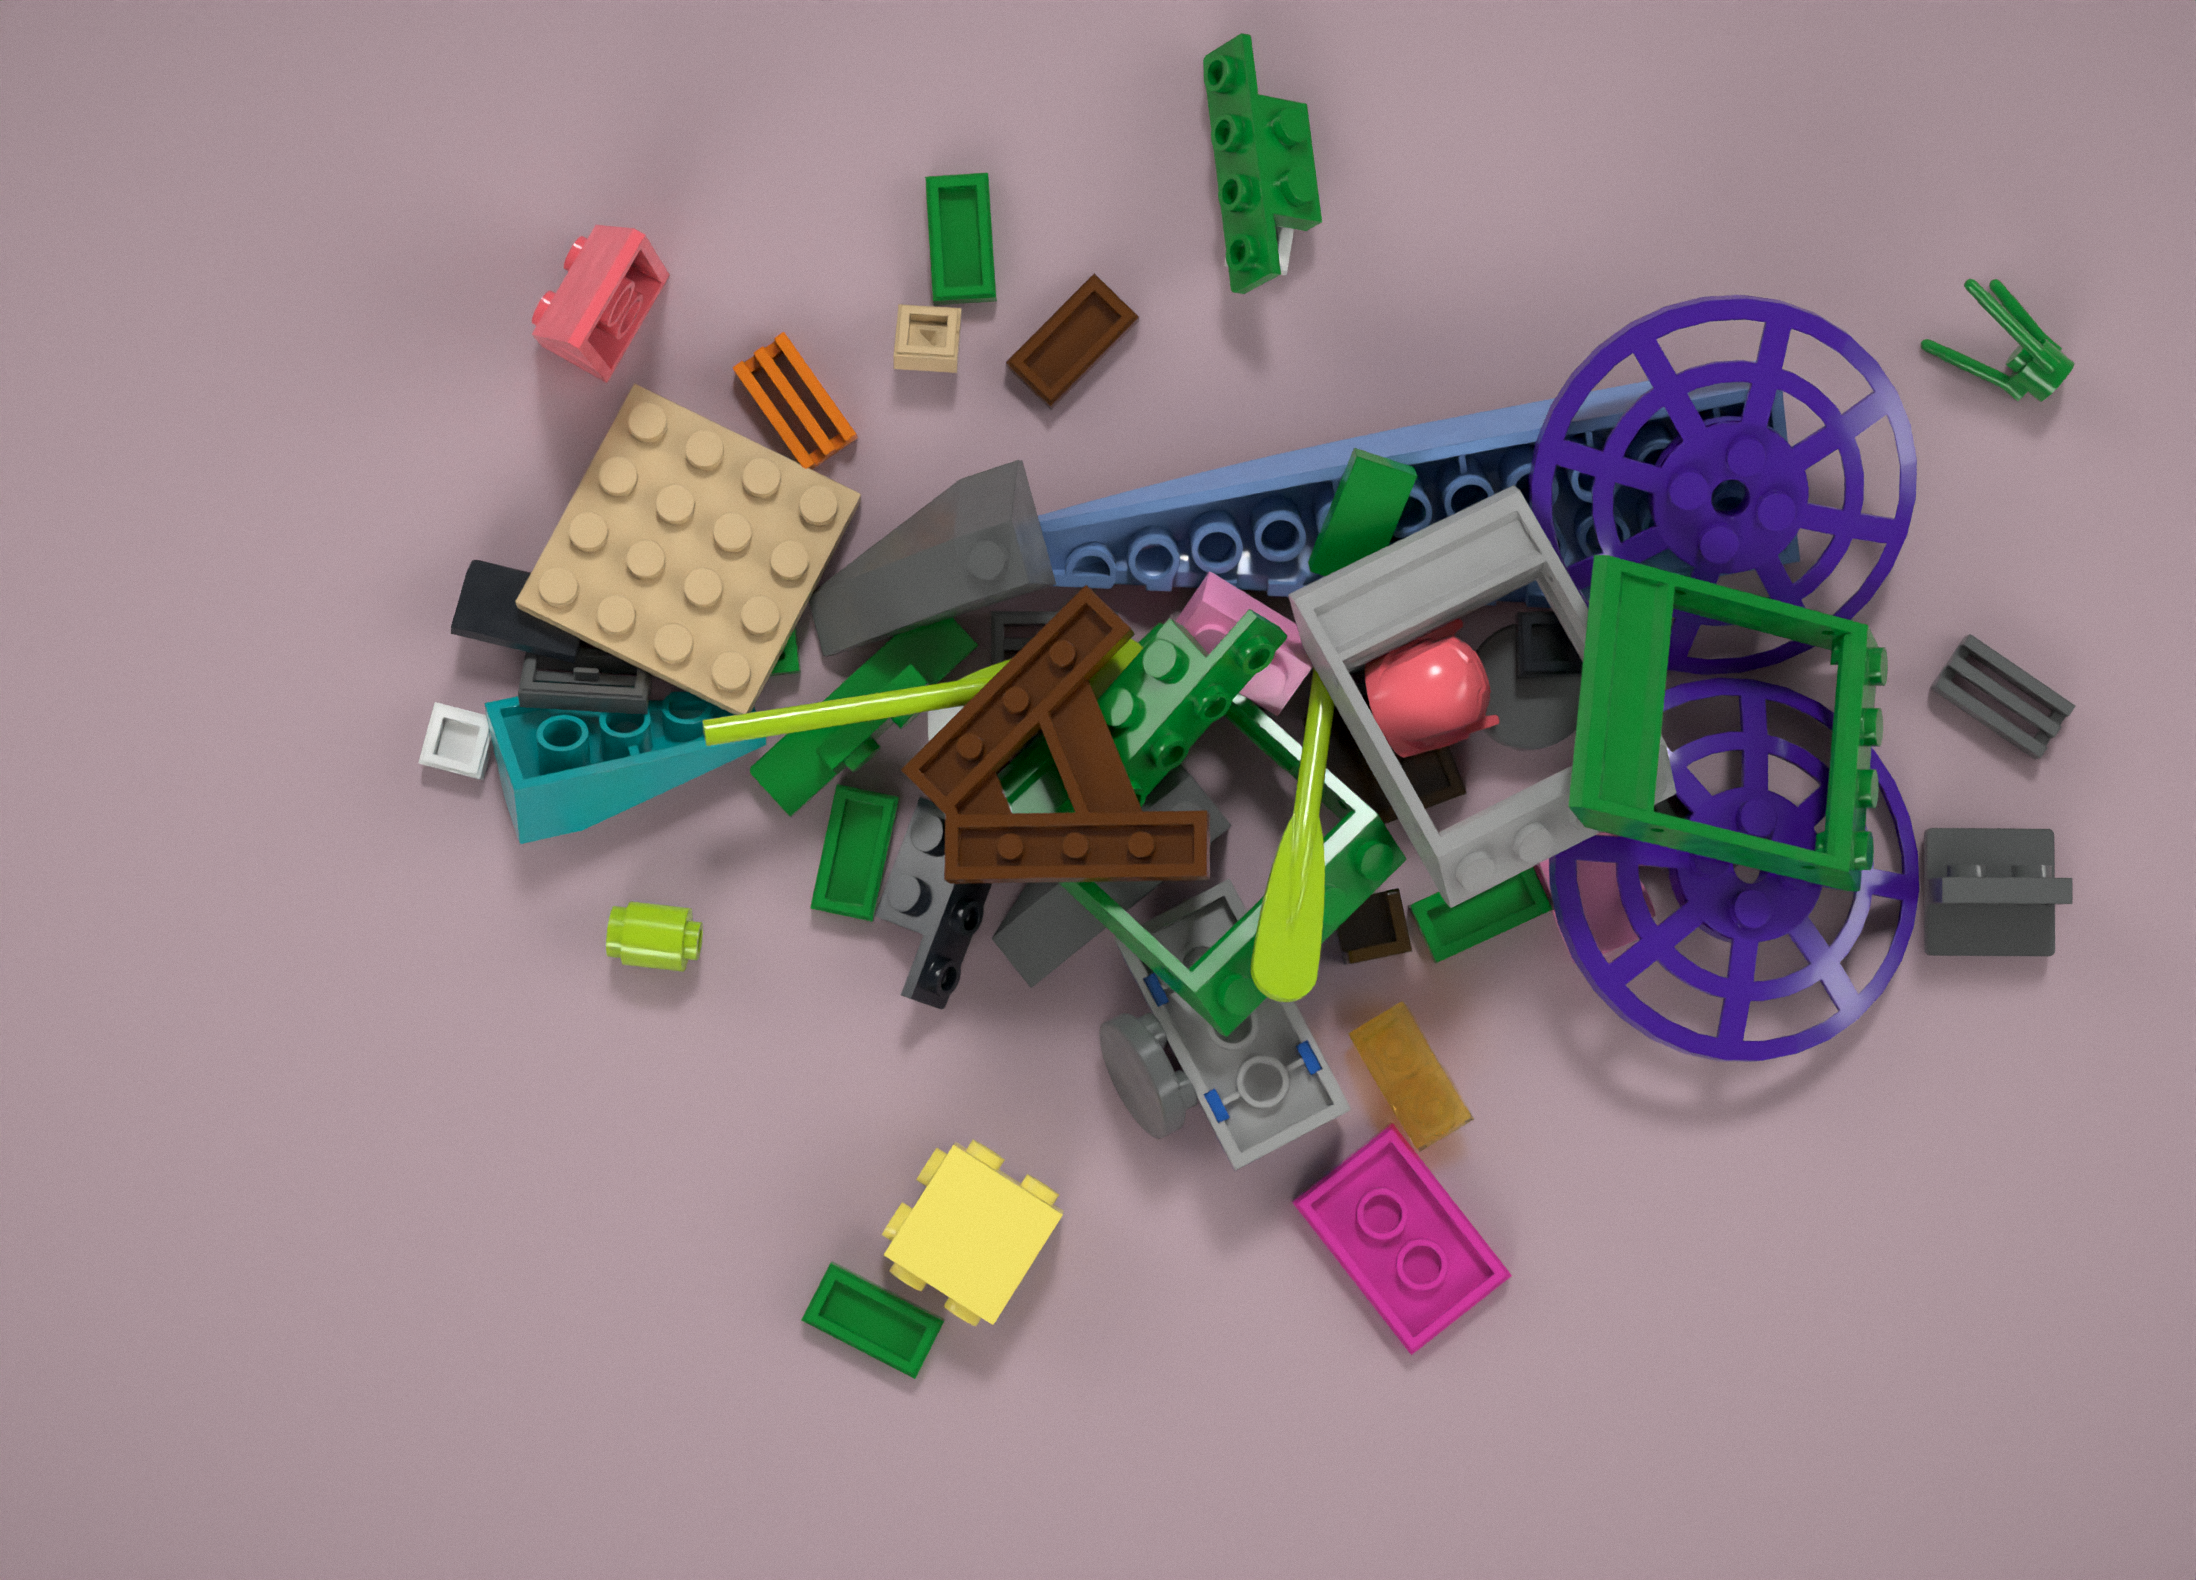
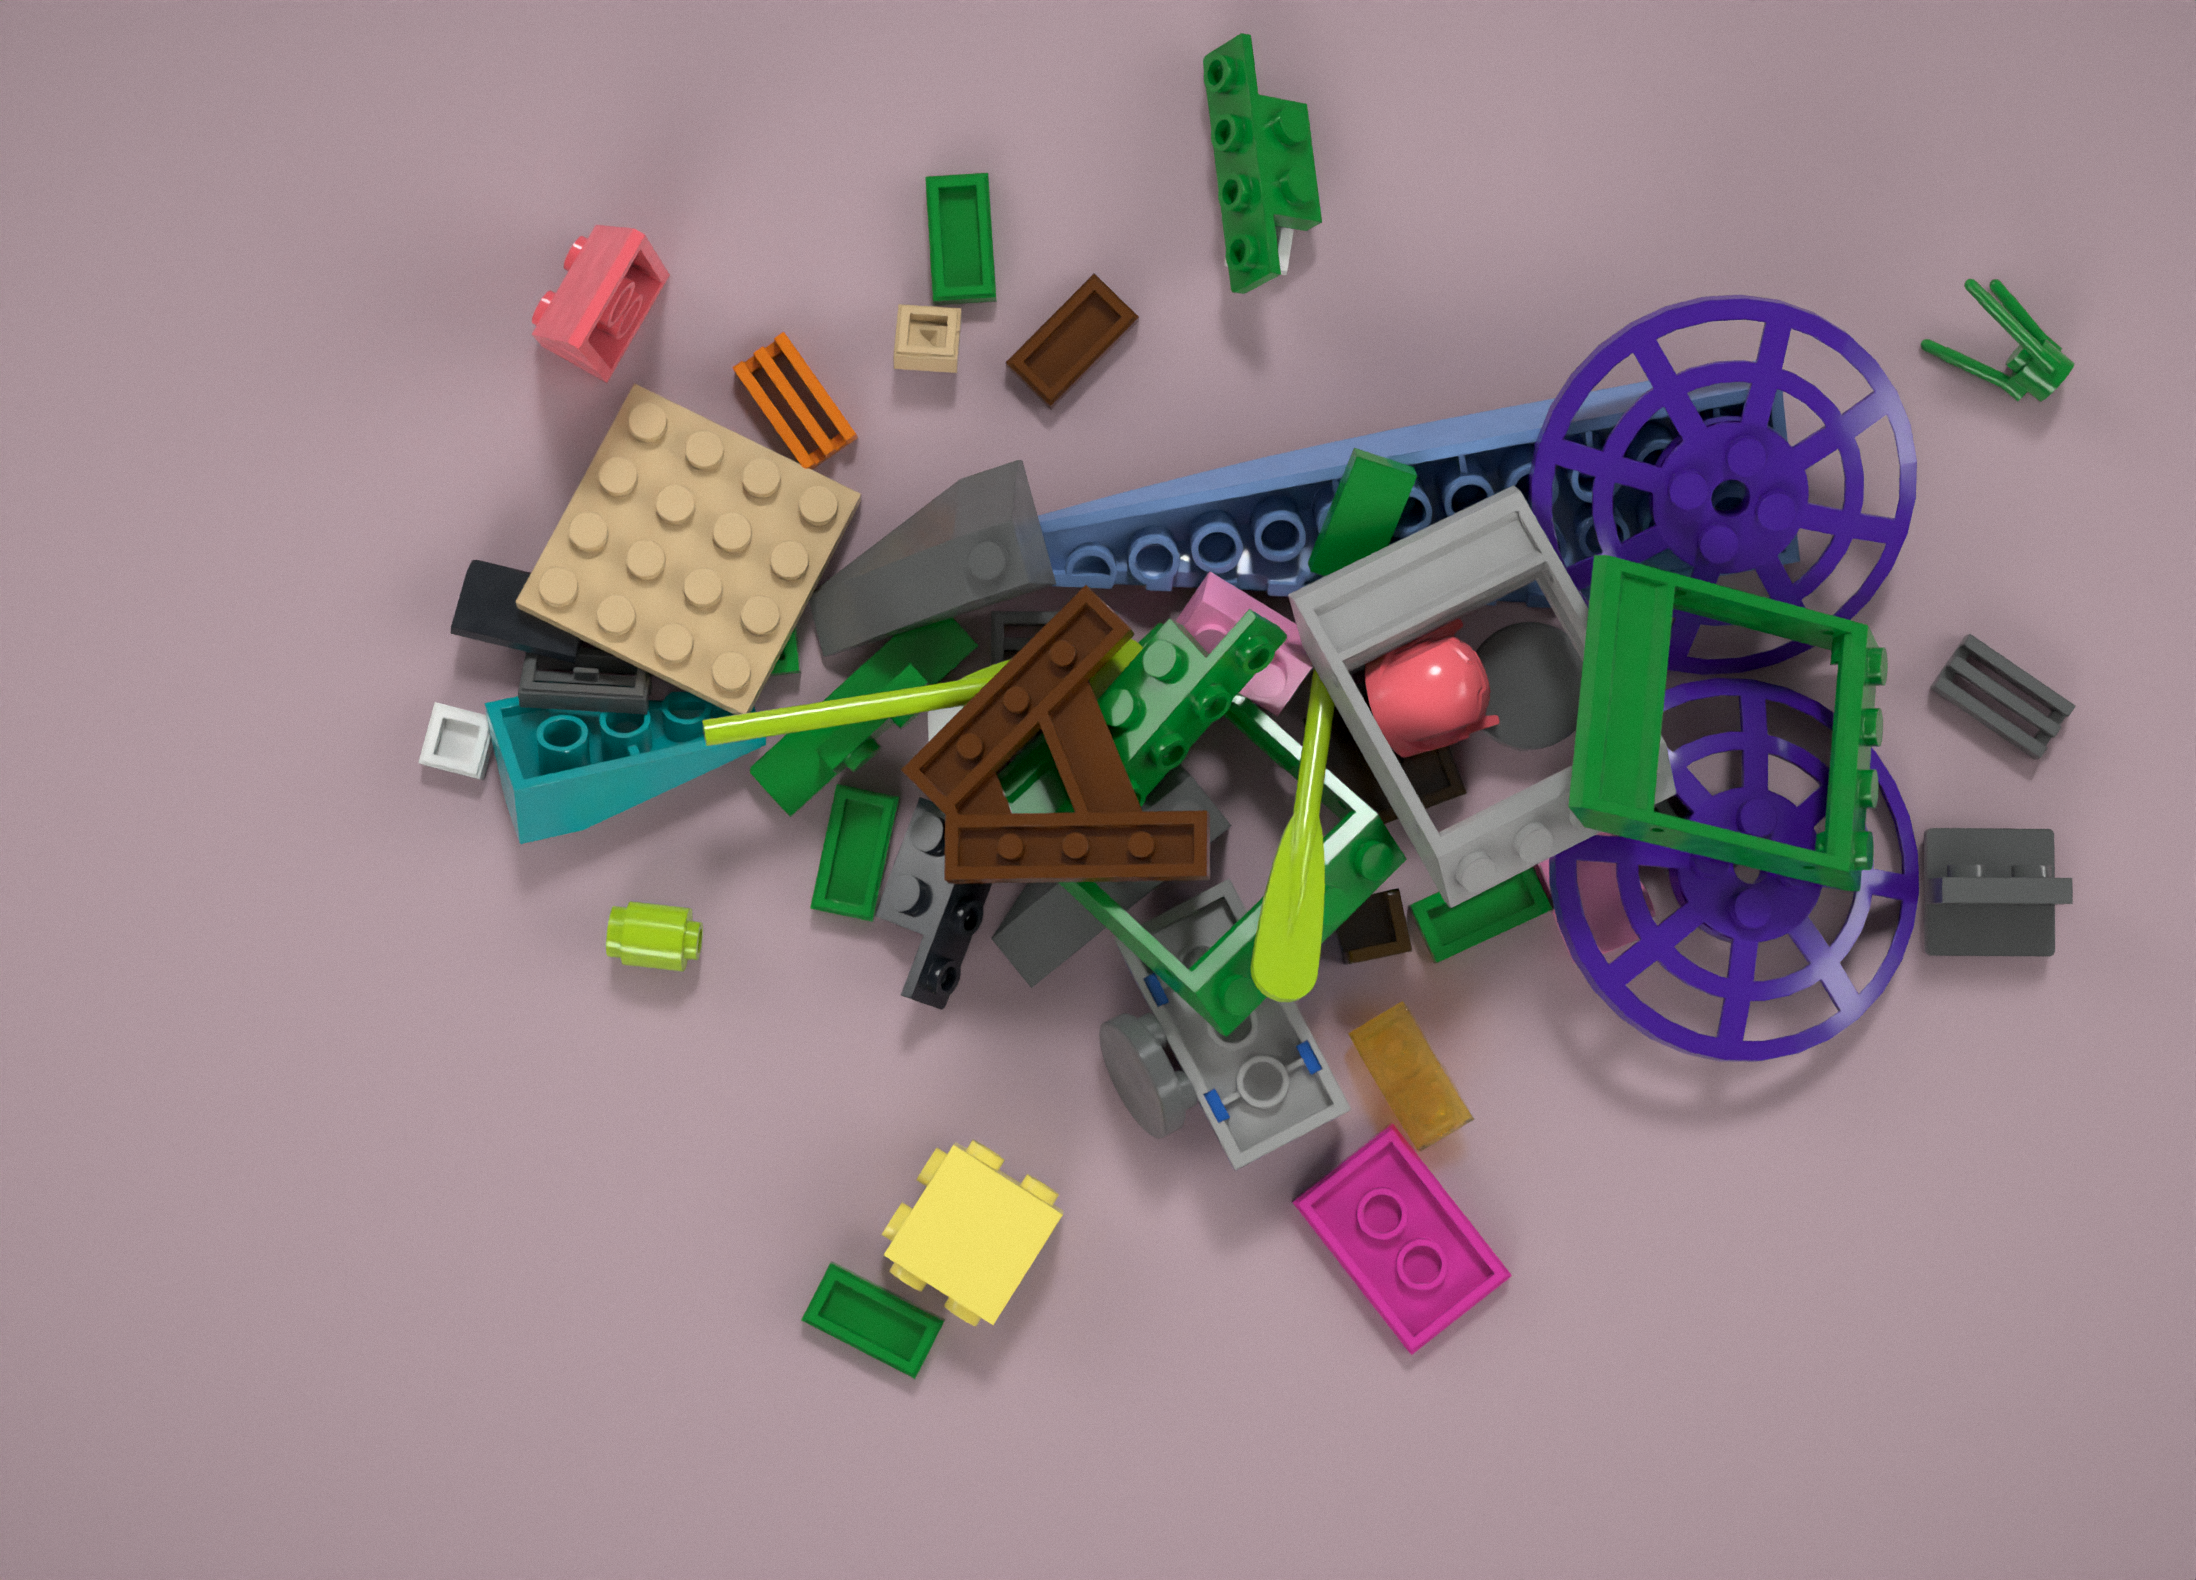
(1544, 647): black tile -> none

